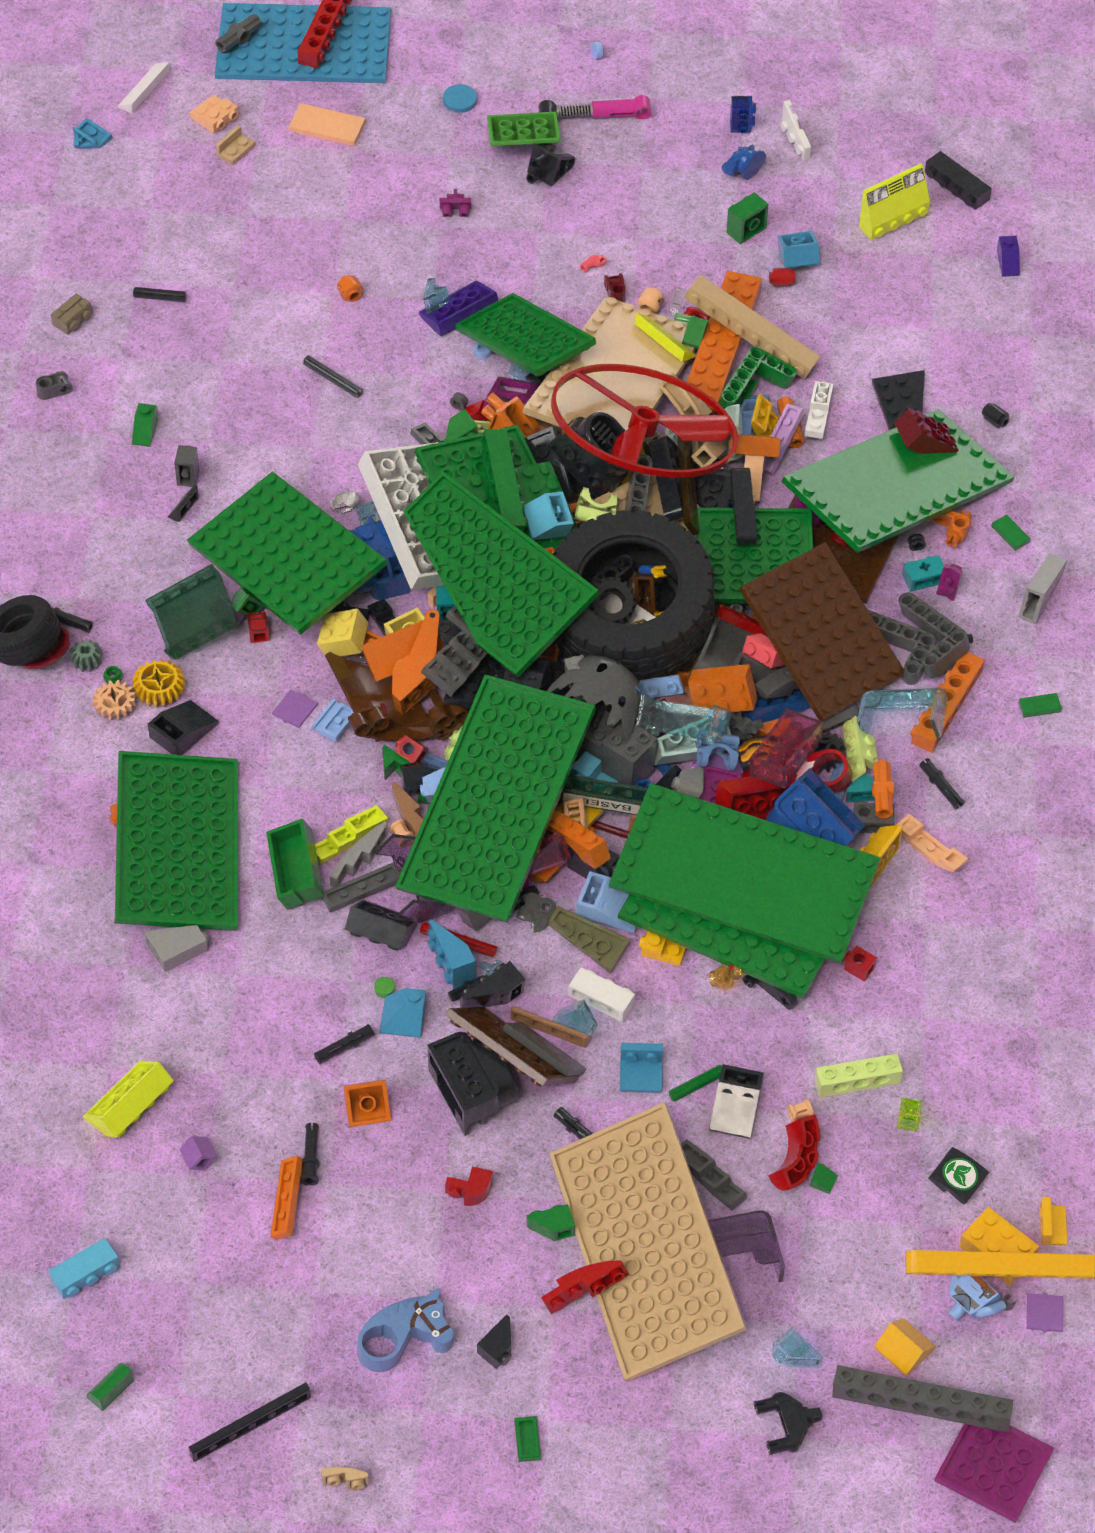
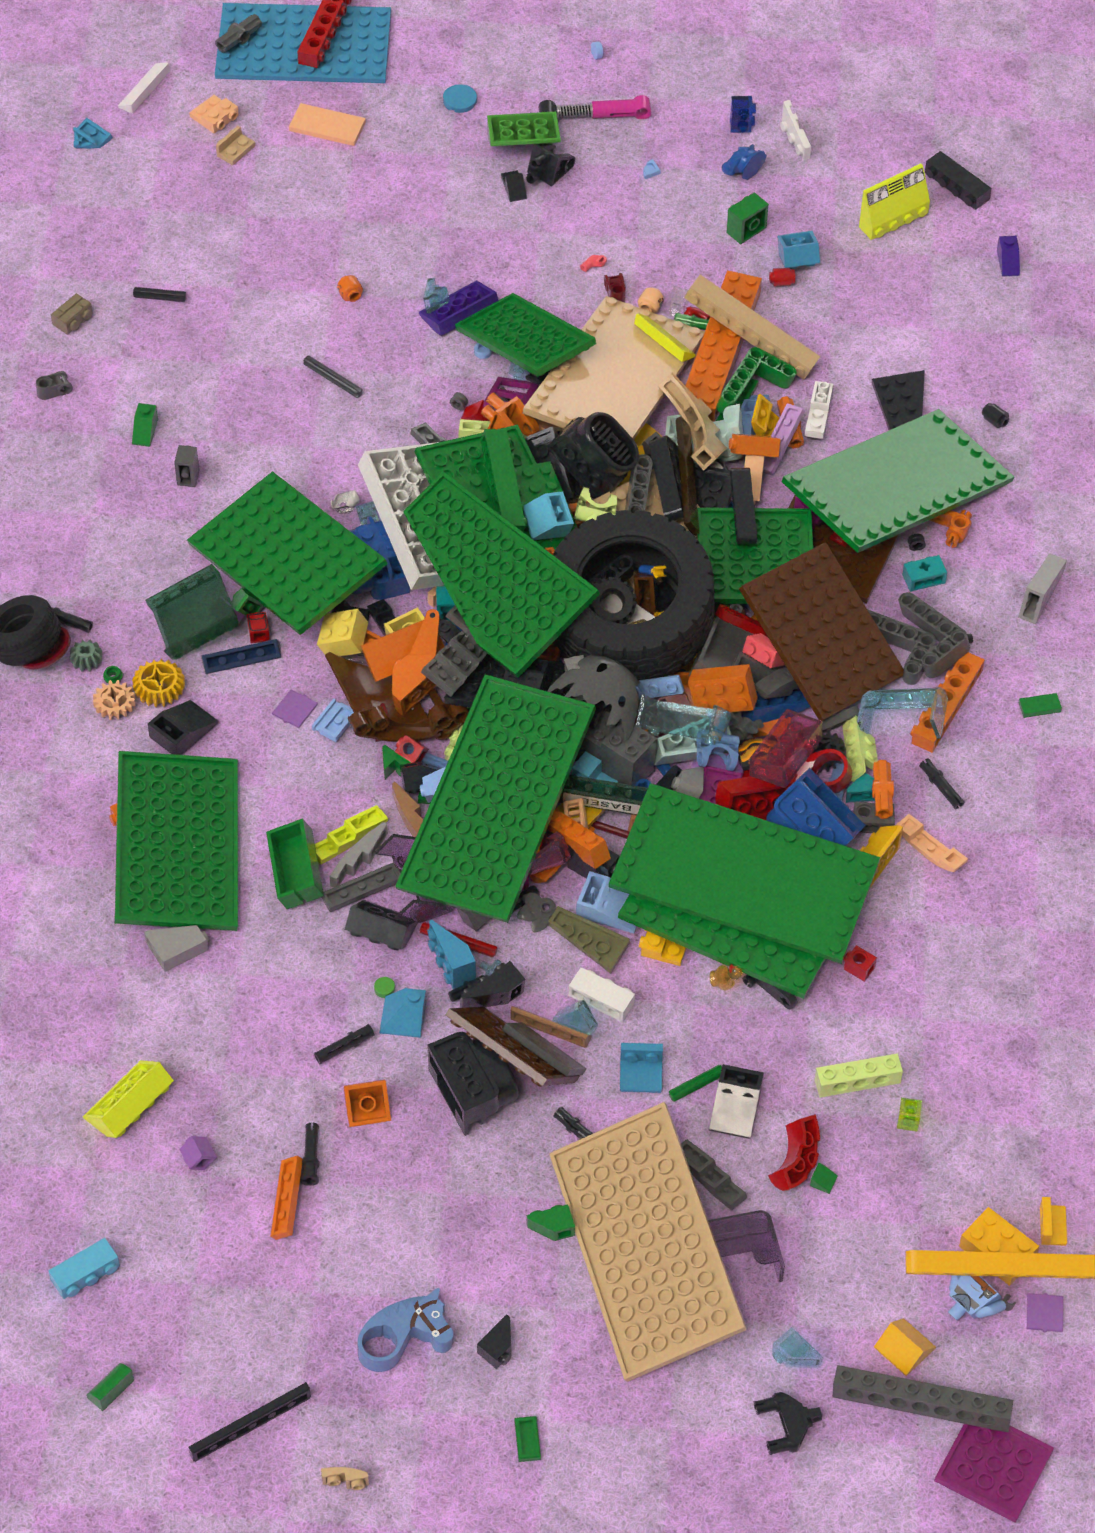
(184, 504): pearl dark grey slope -> none
(241, 656): none -> dark blue slope
(399, 827): light nougat bush -> none
(455, 201): magenta hips -> none
(461, 426): green slope -> none
(473, 1190): red brick -> none
(514, 185): none -> black slope
(590, 1278): red slope -> none
(645, 422): red piece -> none
(651, 169): none -> light blue tile
(694, 332): green slope -> none
(800, 1110): light nougat bush -> none
(924, 433): dark red slope -> none
(949, 581): magenta hips -> none
(958, 1175): slope -> none
(1010, 532): green tile -> none

